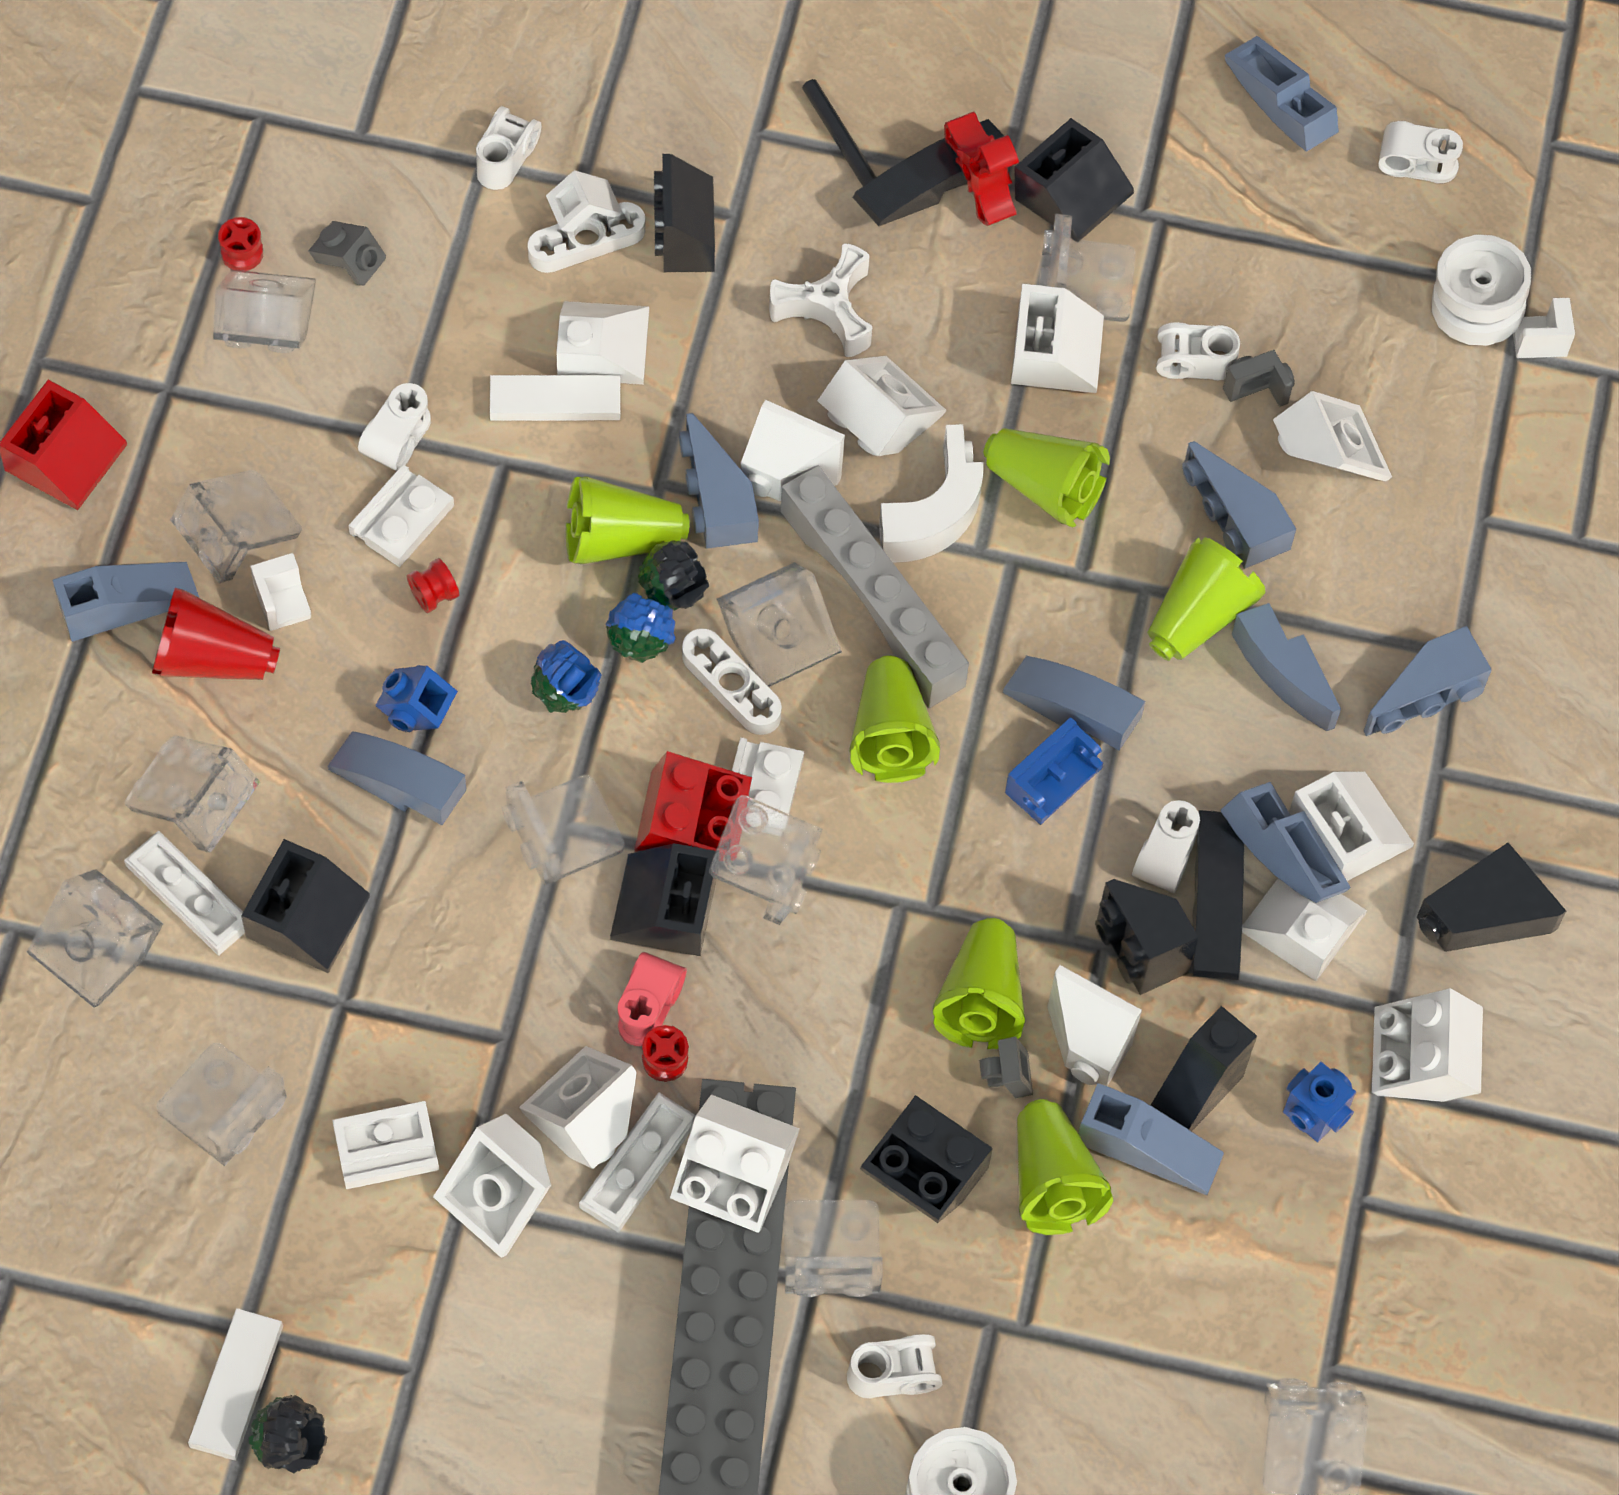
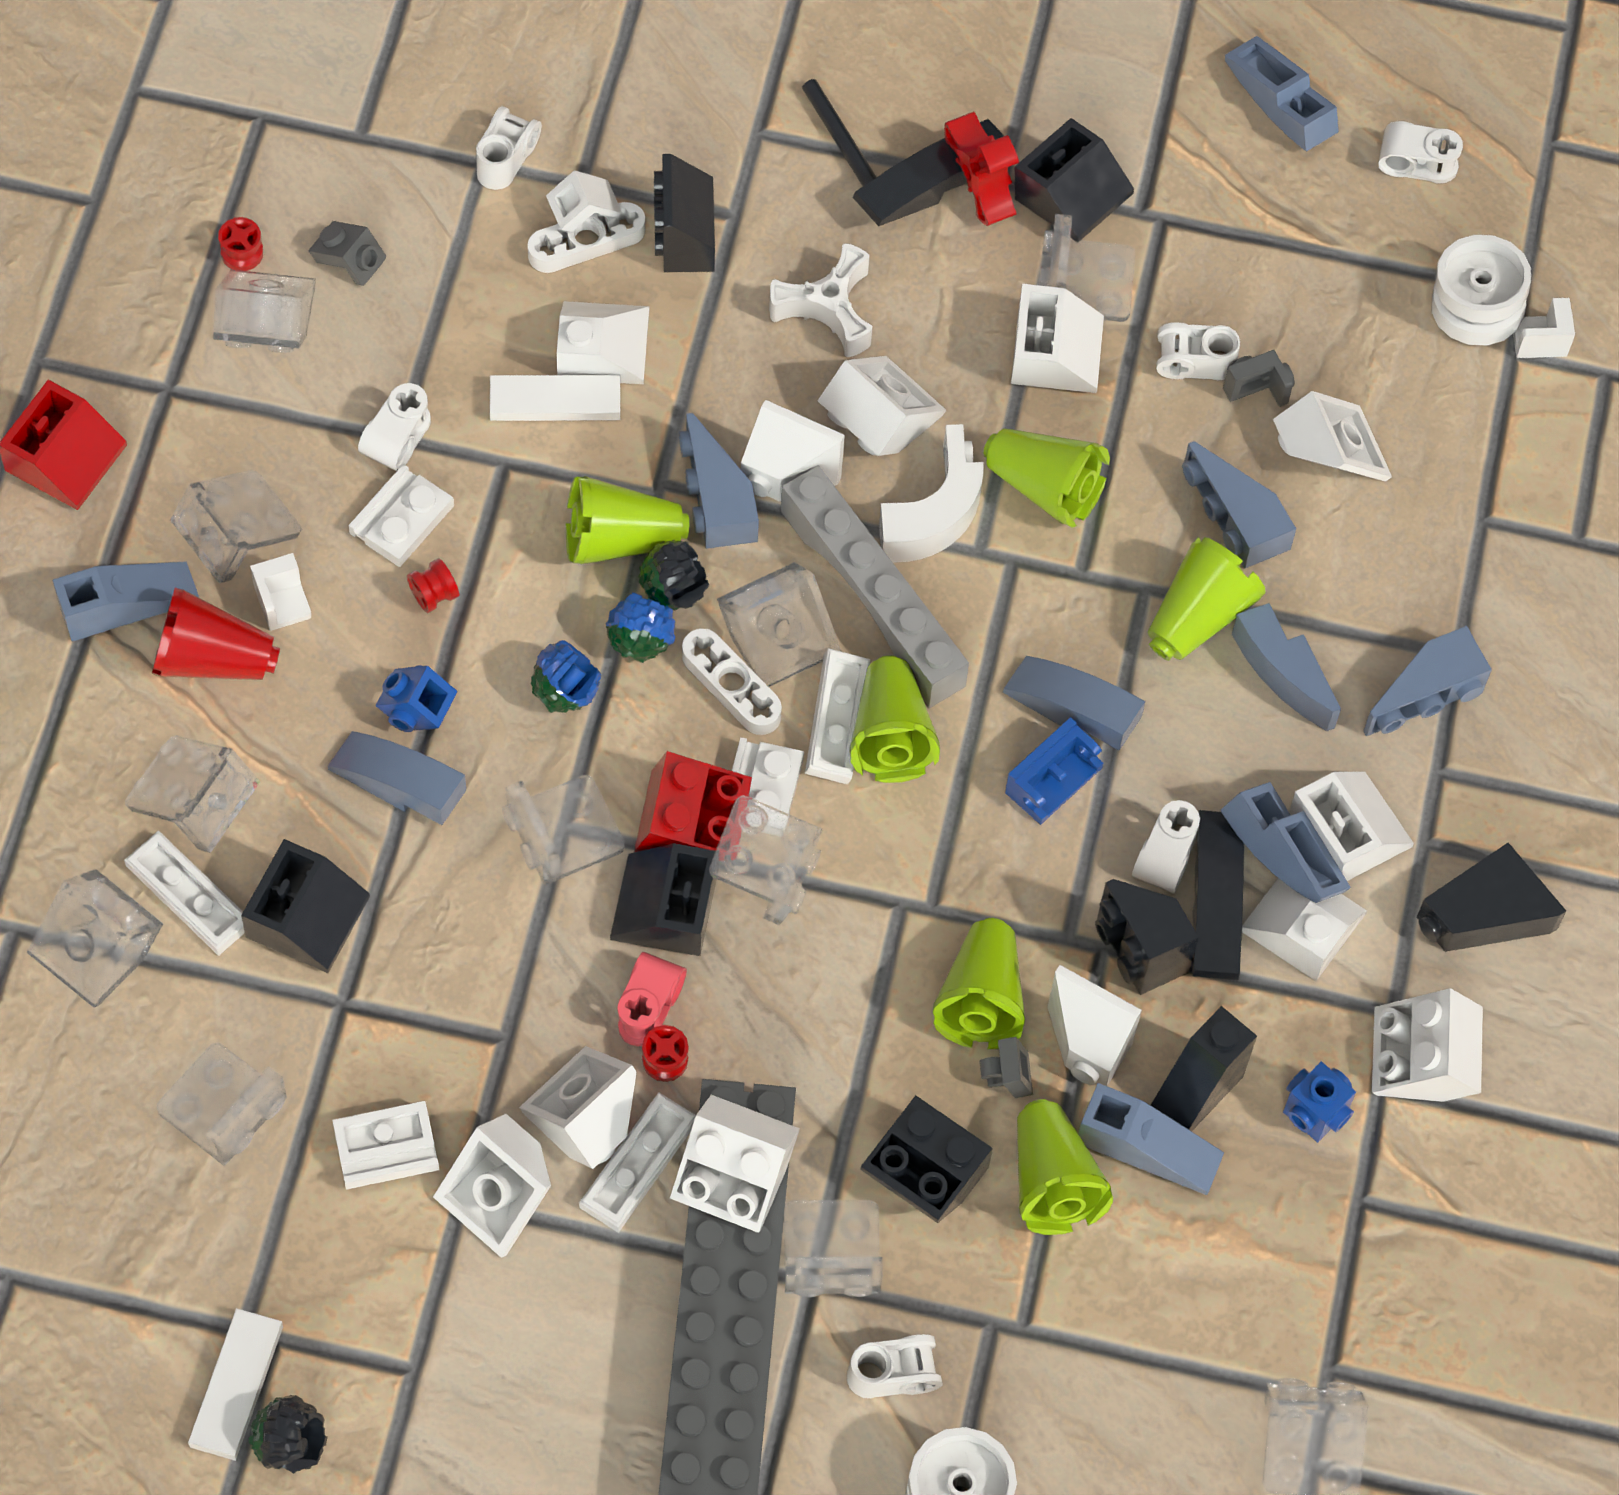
(835, 716): none -> white tile

